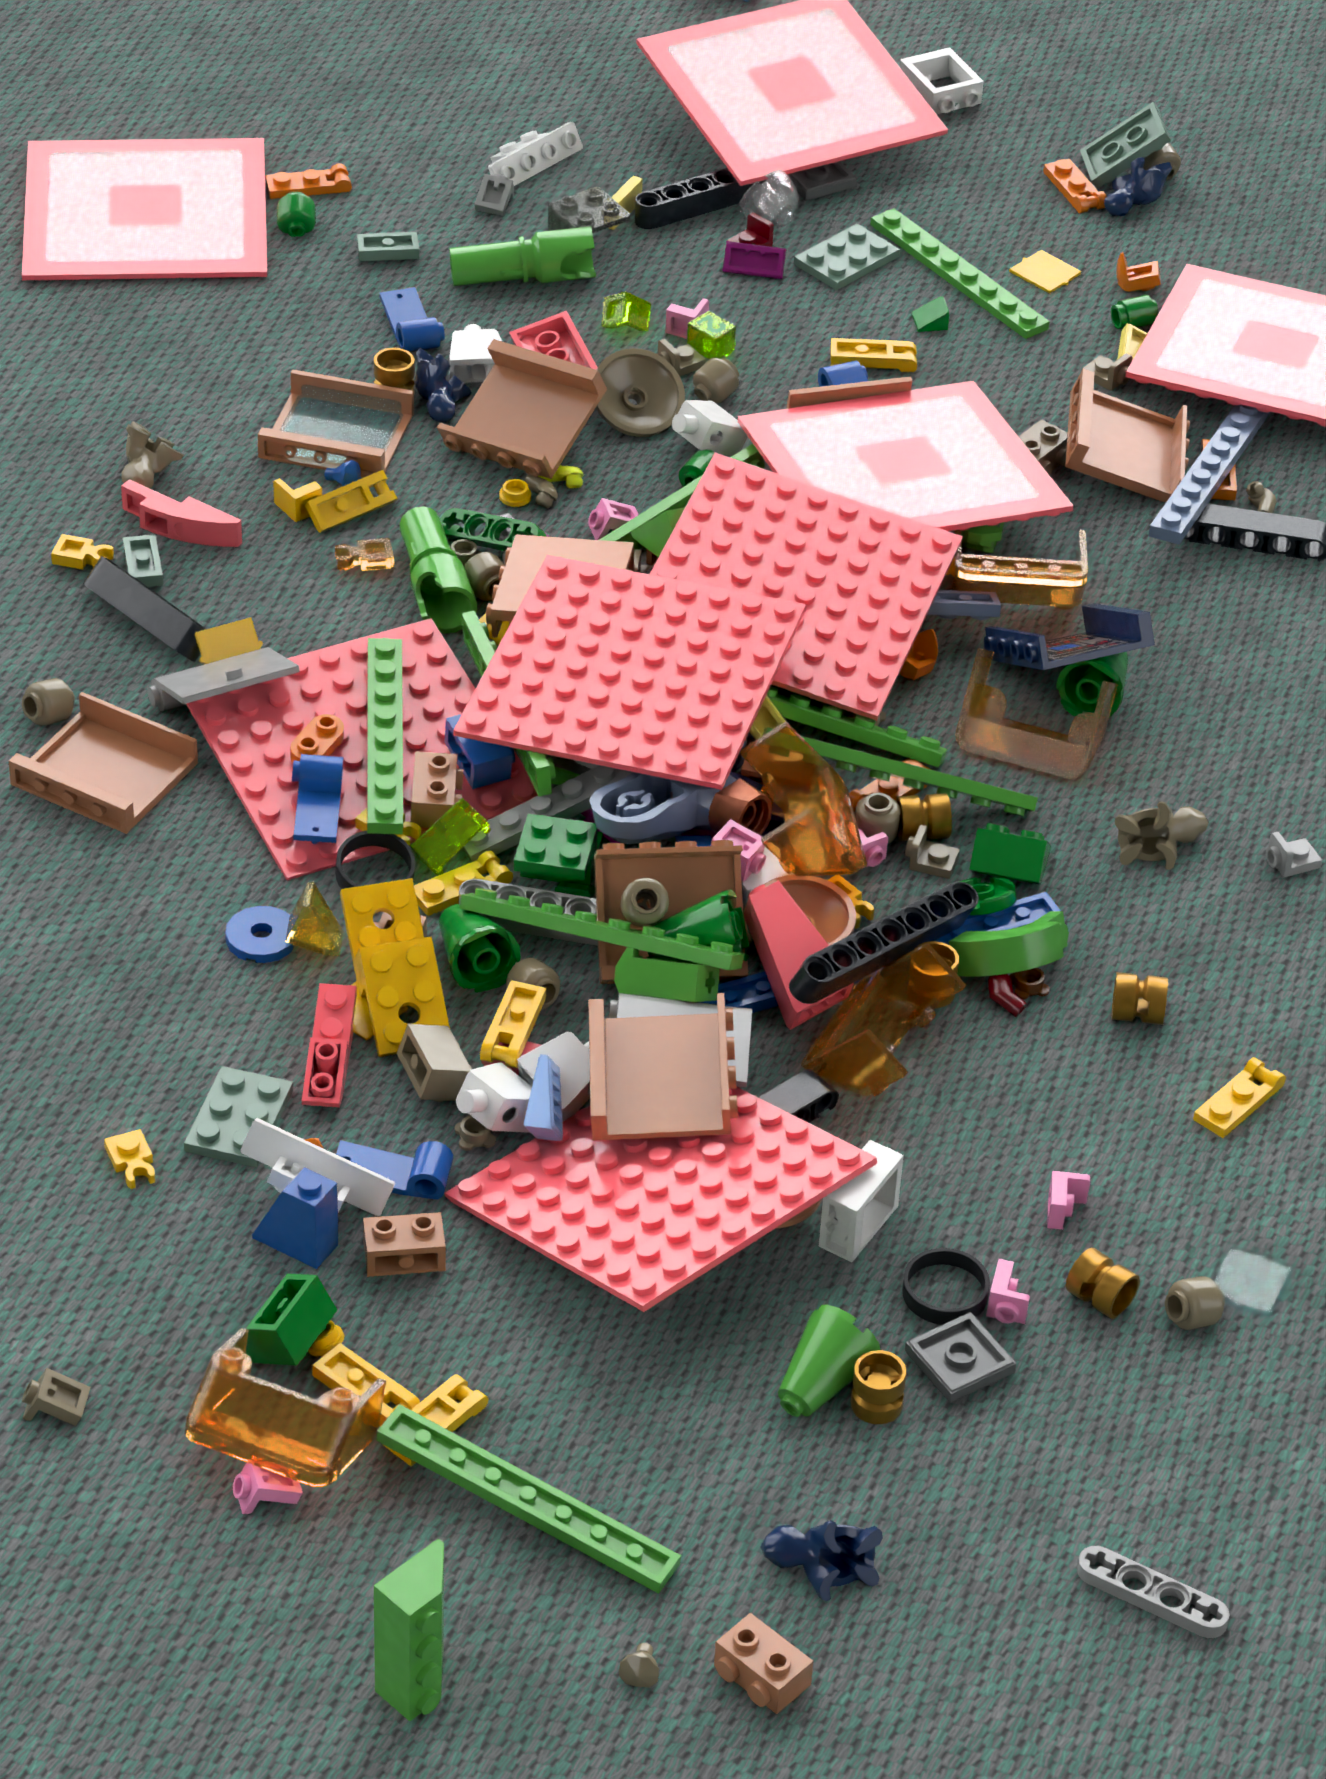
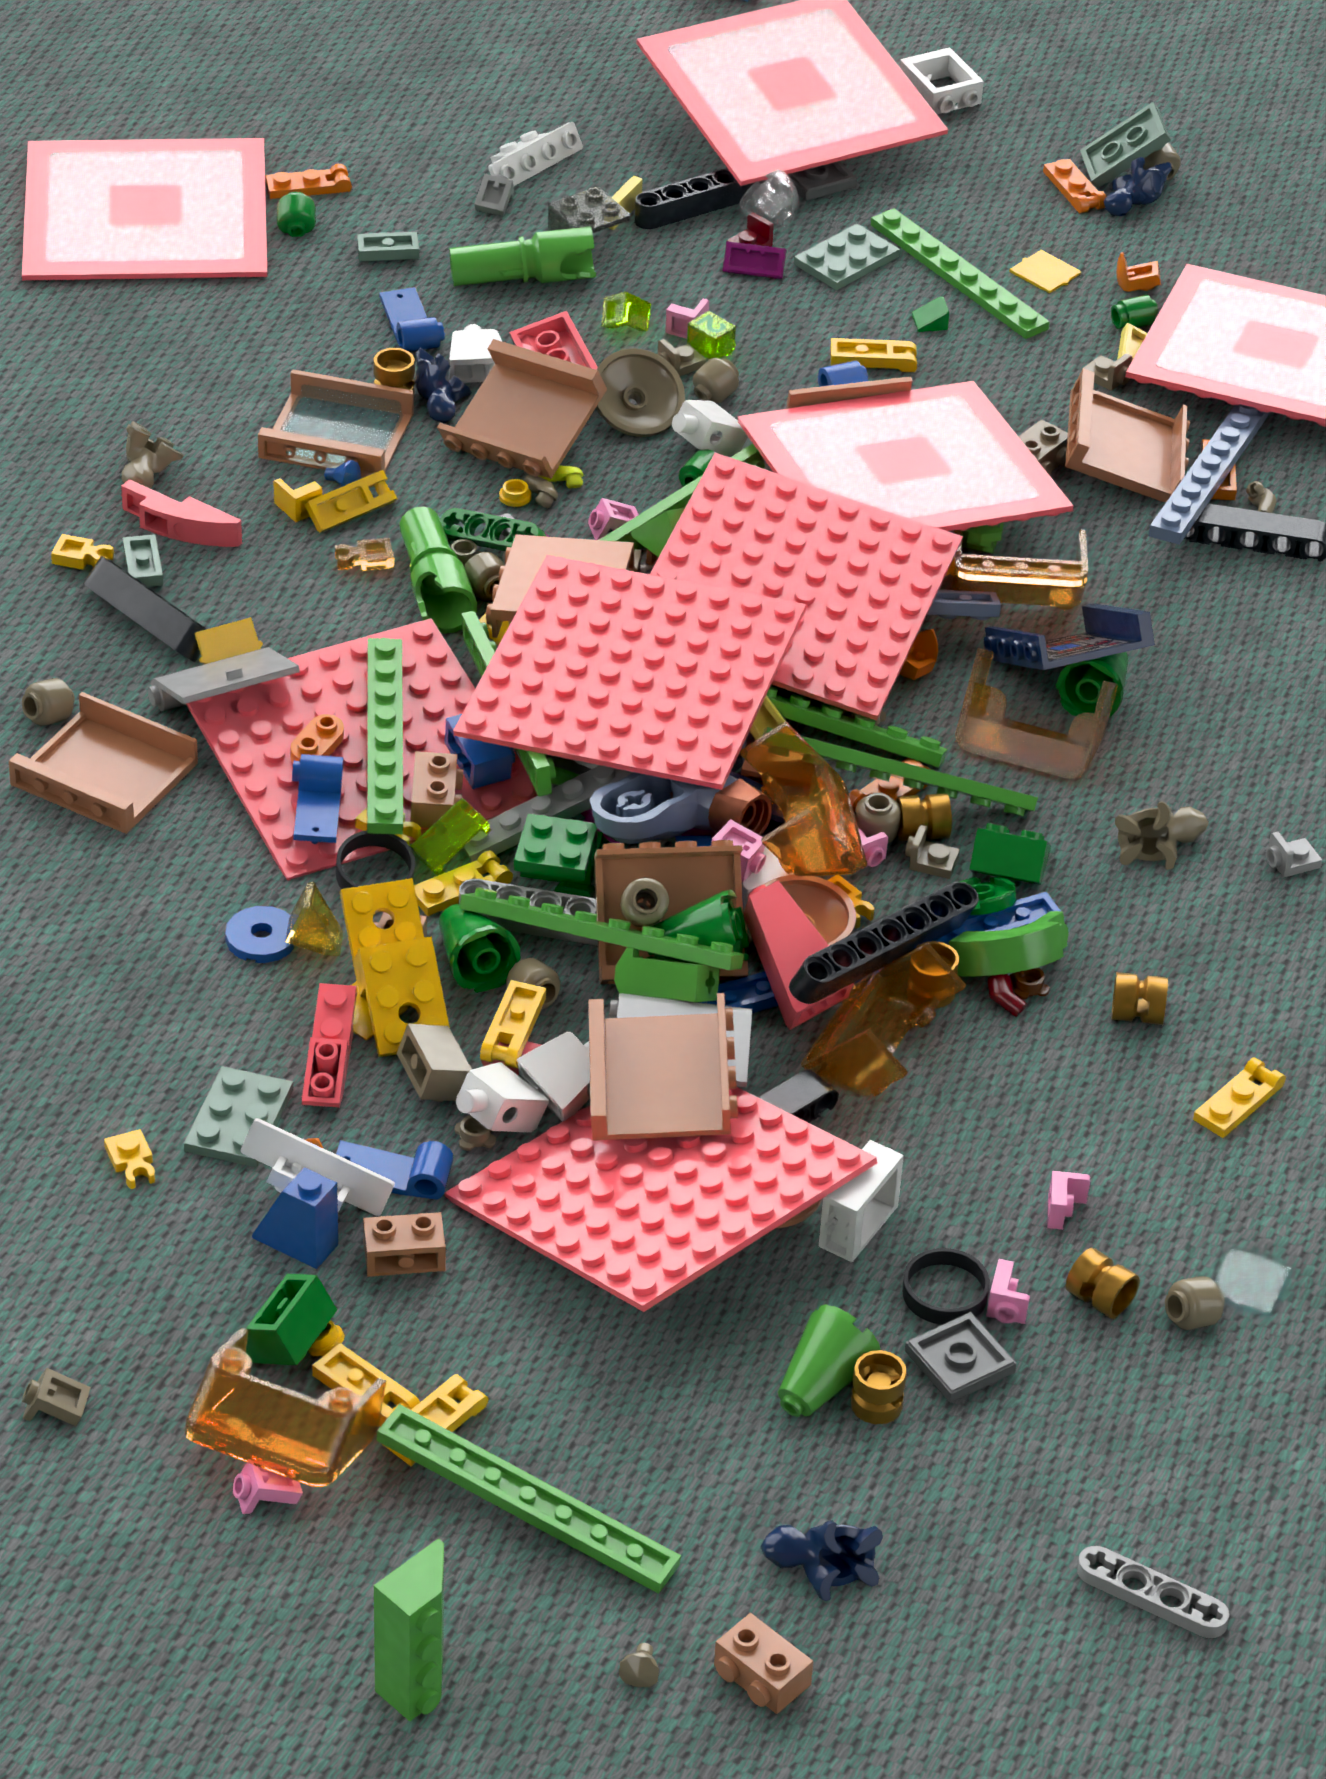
(544, 1105): light blue slope -> none

